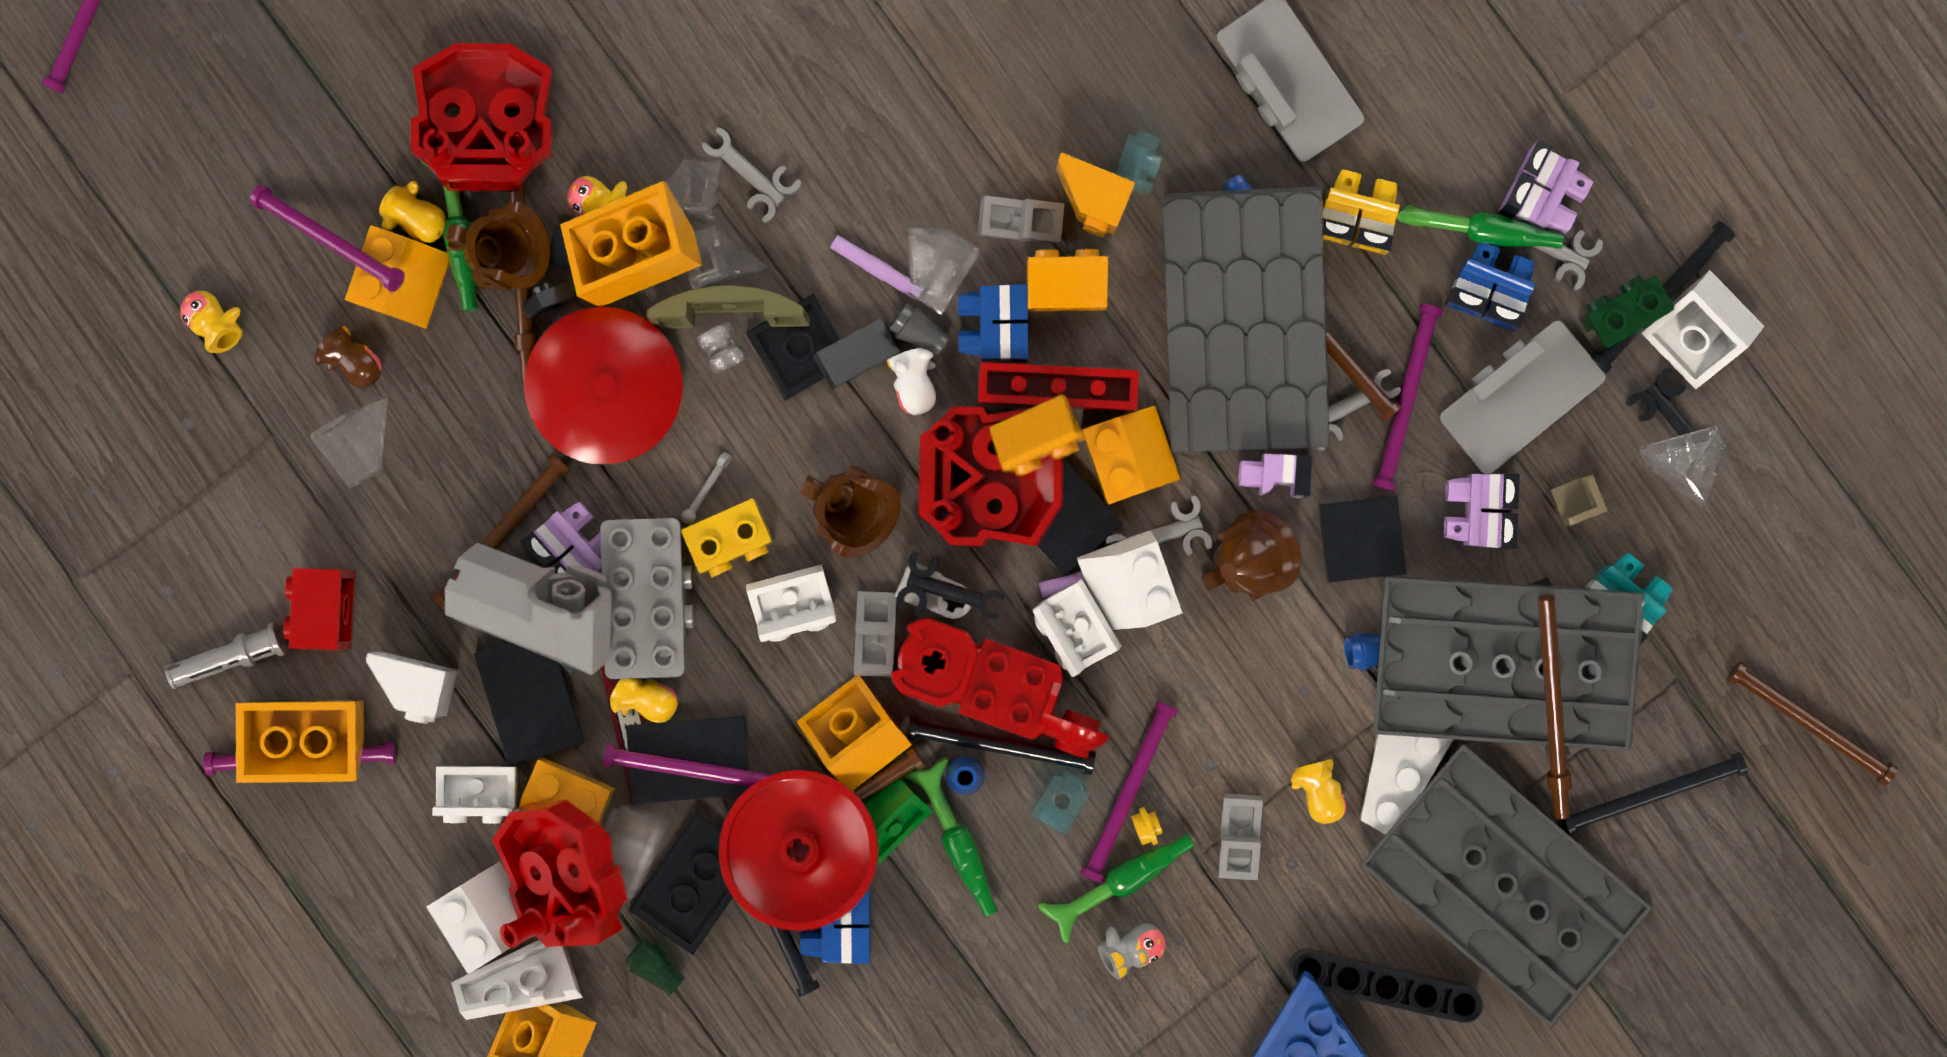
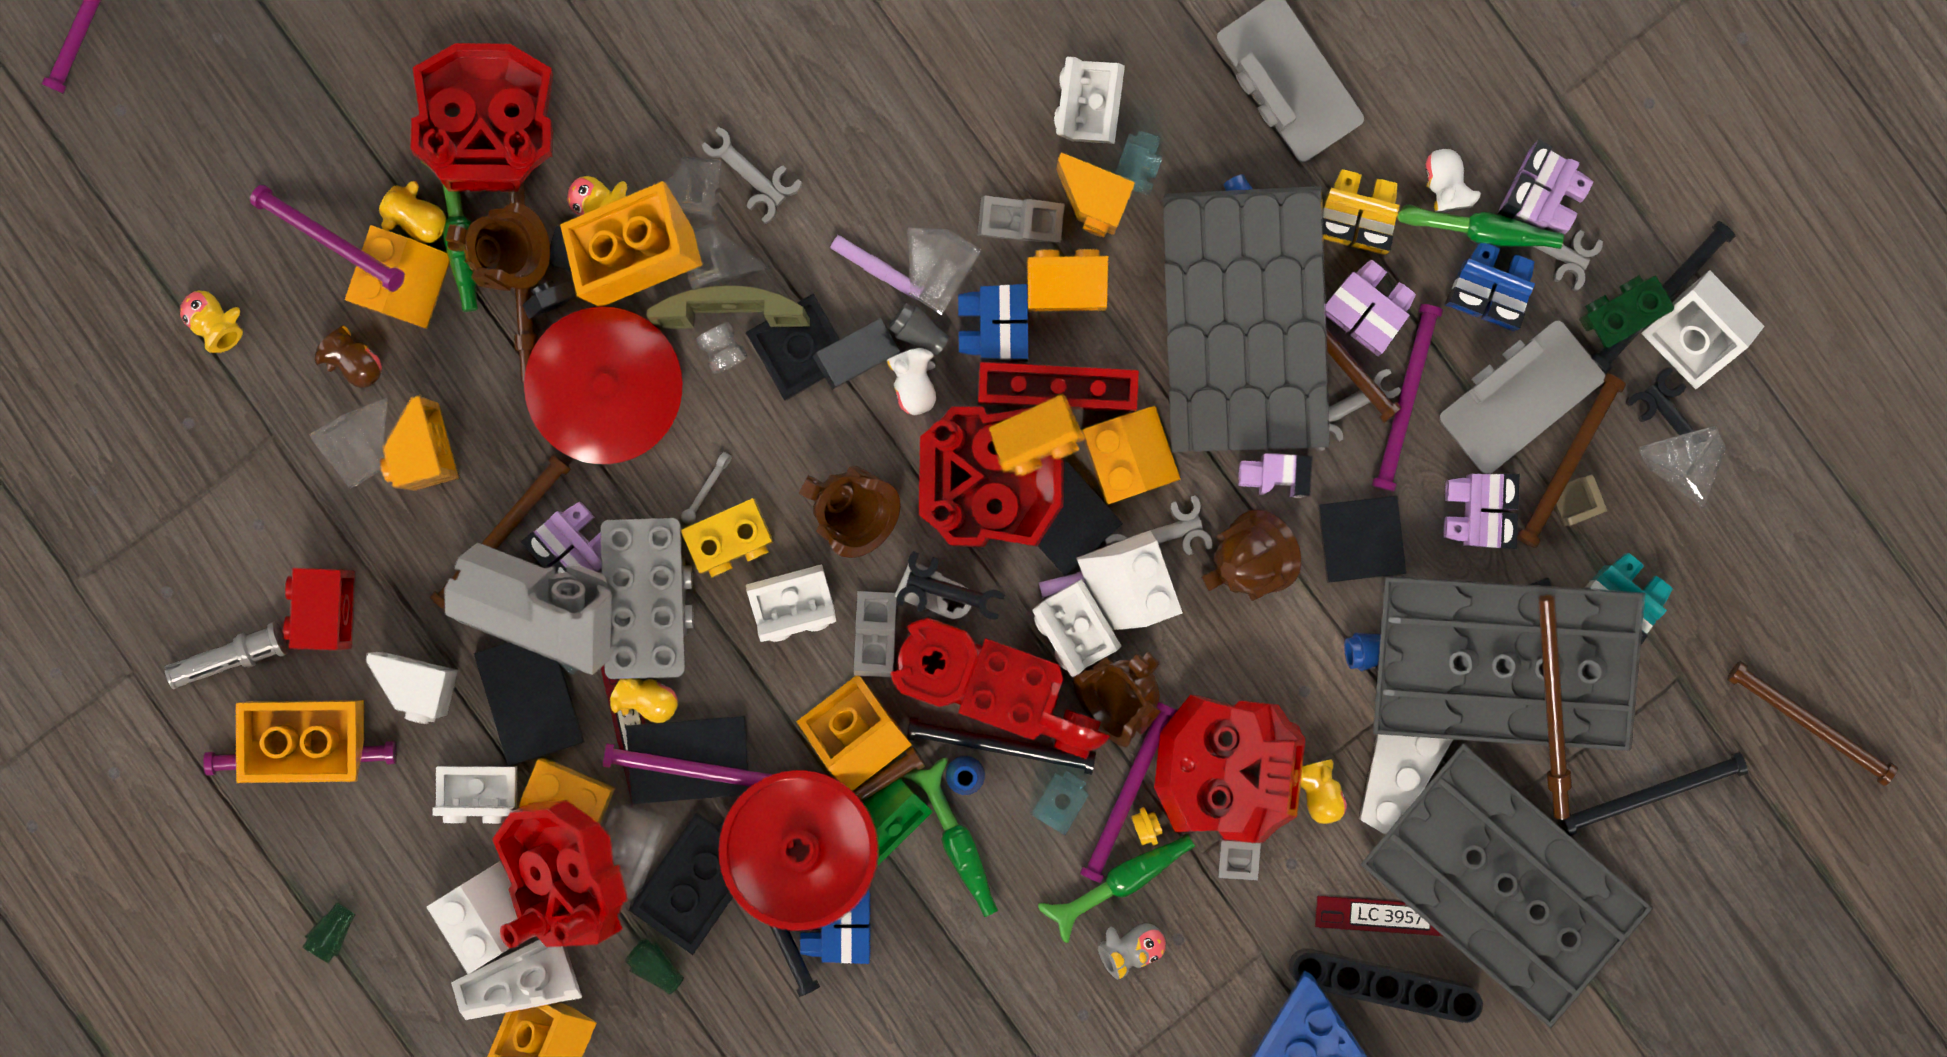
(329, 933): none -> clear green cone
(419, 448): none -> light orange slope
(1089, 101): none -> white bracket
(1120, 696): none -> reddish brown helmet
(1198, 765): none -> red brick
(1370, 916): none -> sticker
(1382, 319): none -> lavender hips
(1446, 179): none -> white animal
(1611, 387): none -> reddish brown bar

